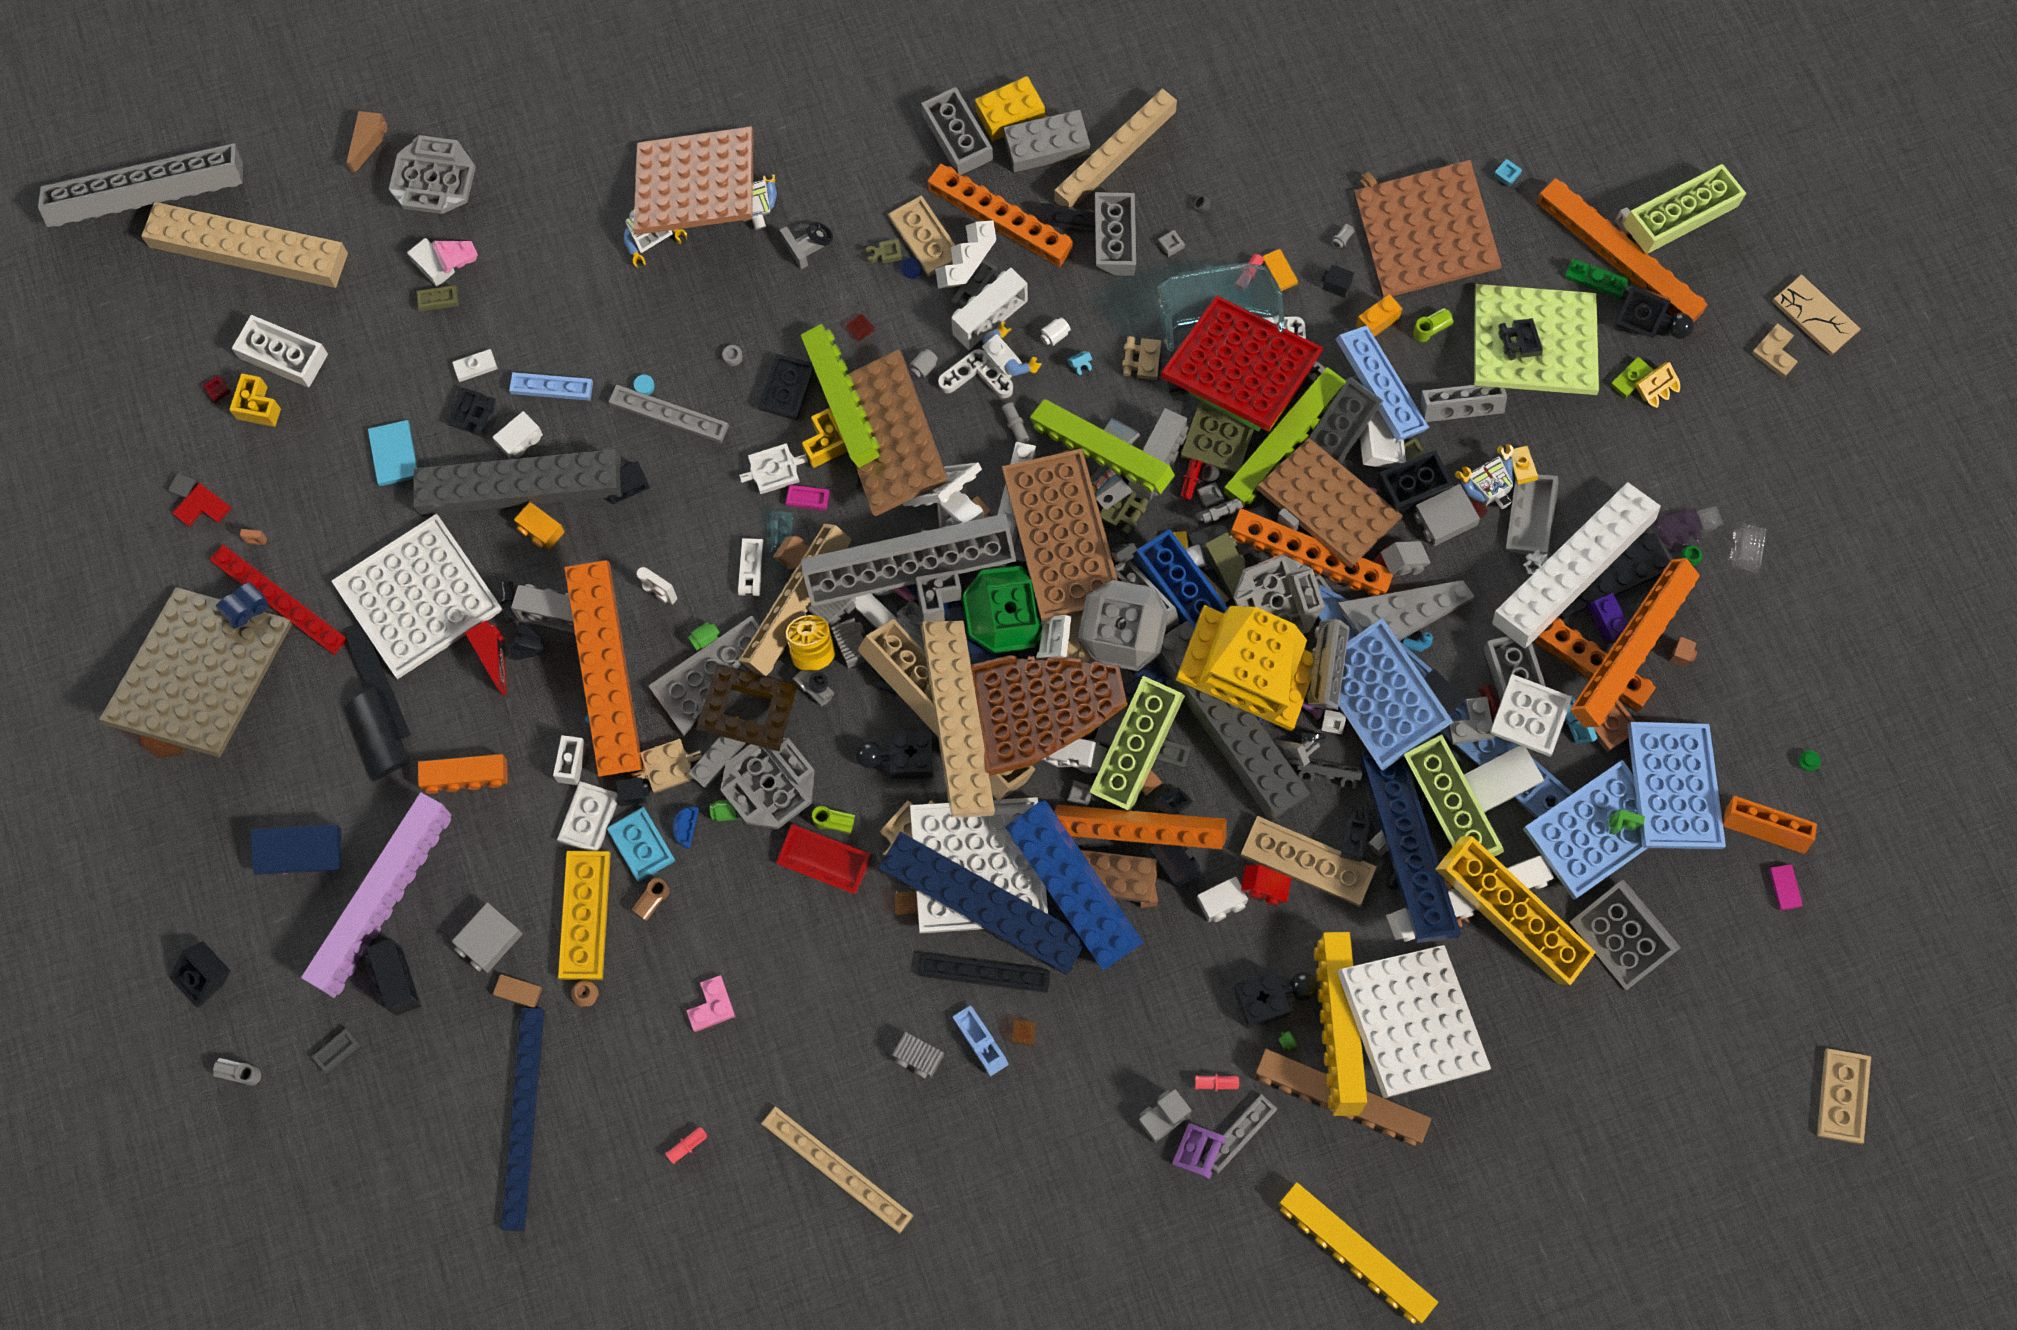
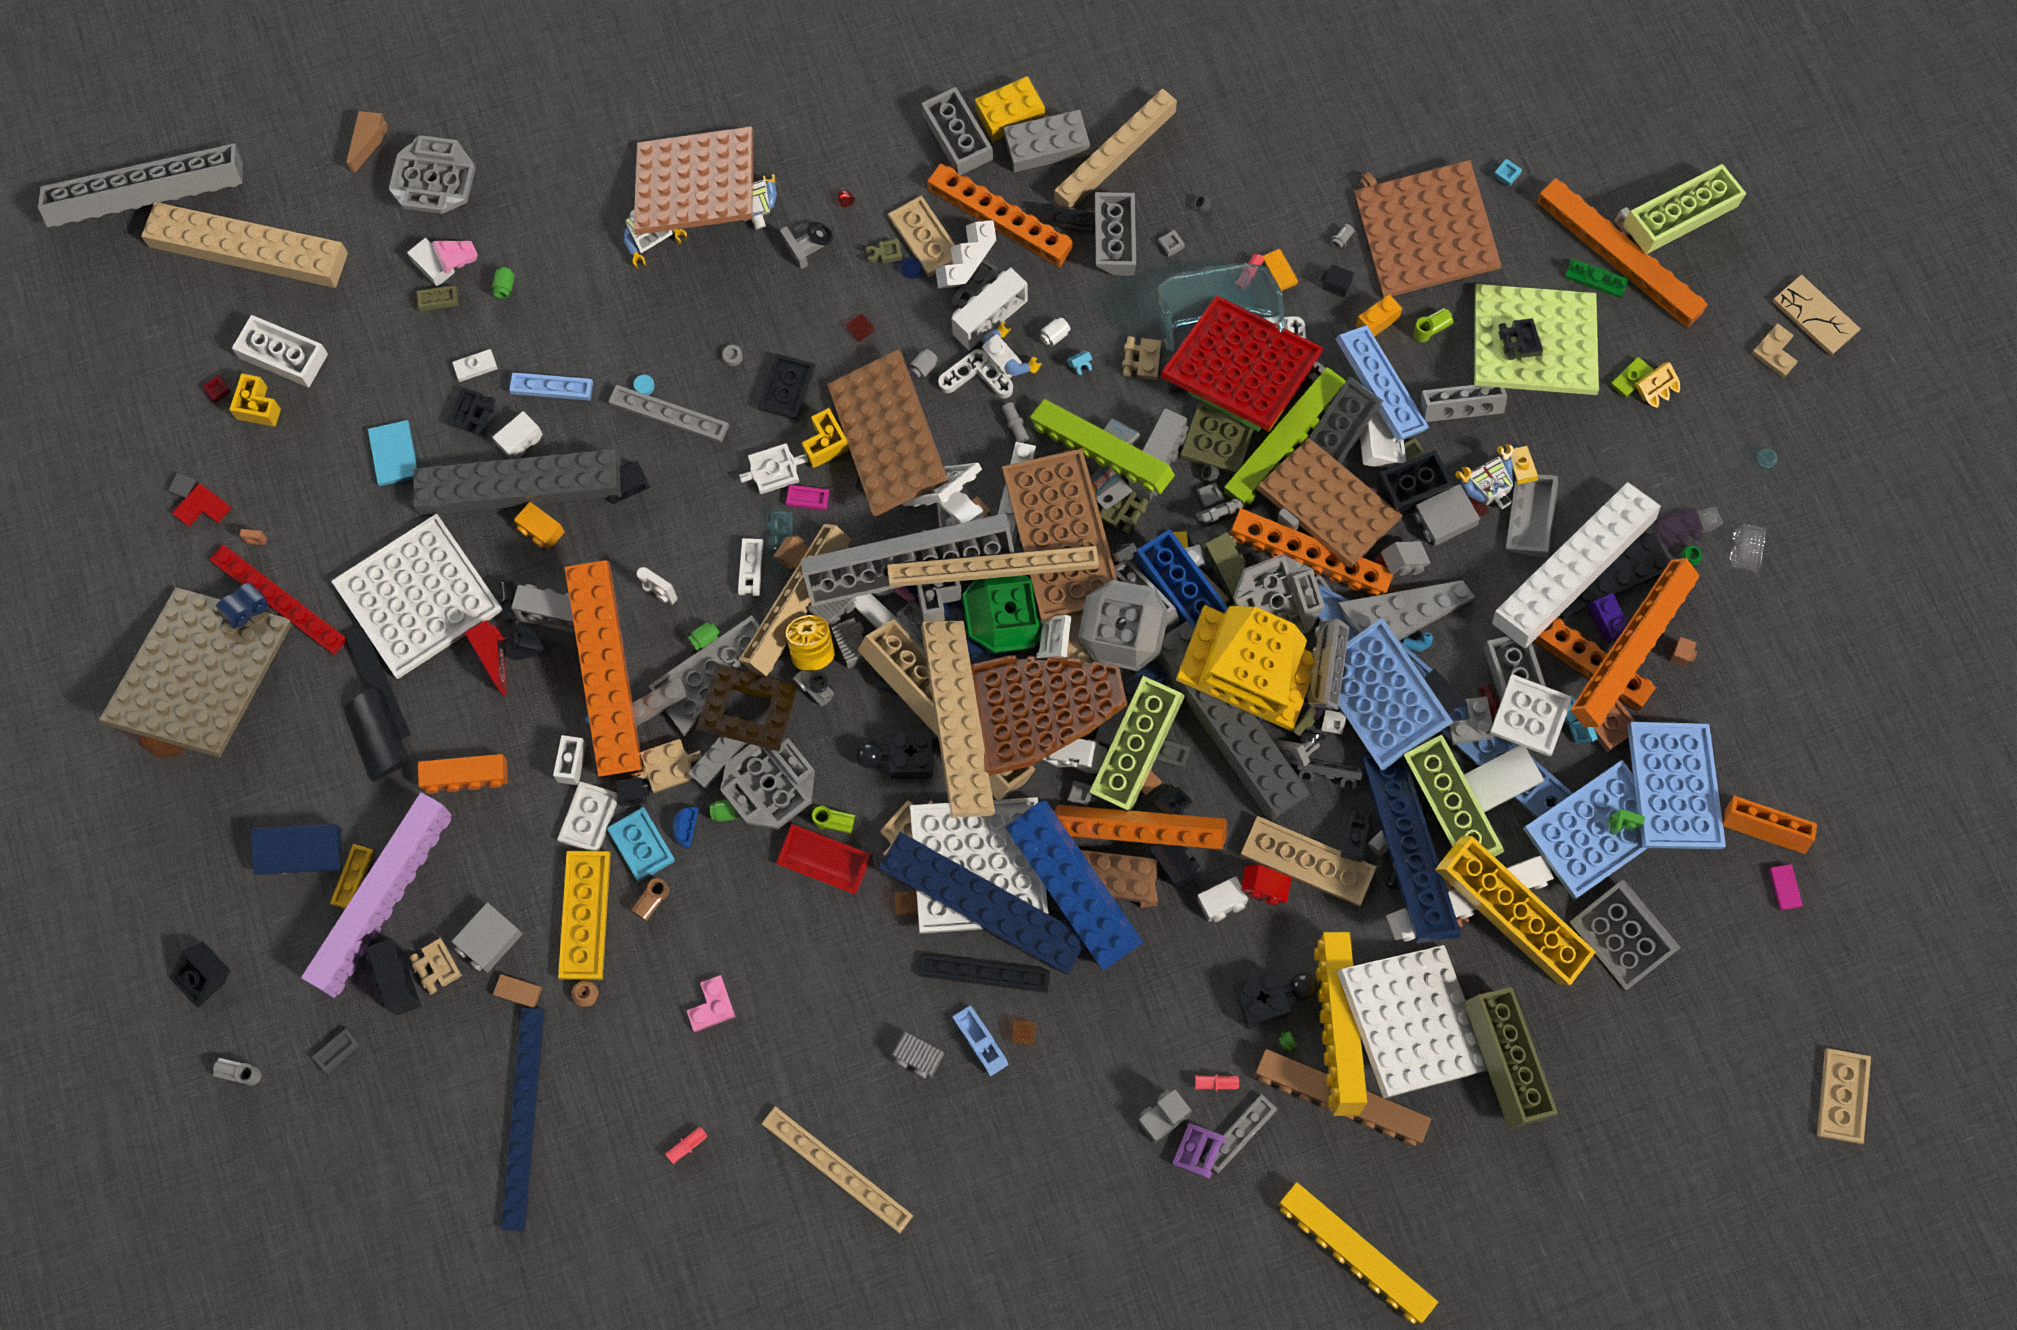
(352, 875): none -> yellow tile
(441, 962): none -> tan plate
(503, 283): none -> bright green brick
(659, 701): none -> light grey plate
(840, 395): lime brick -> none
(846, 198): none -> clear red hinge
(992, 566): none -> tan plate
(1190, 479): red axle -> none
(1305, 721): none -> olive plate
(1510, 1058): none -> olive brick
(1535, 561): white gear -> none
(1678, 325): black brick -> none
(1767, 458): none -> clear light blue plate
(1809, 761): green plate -> none

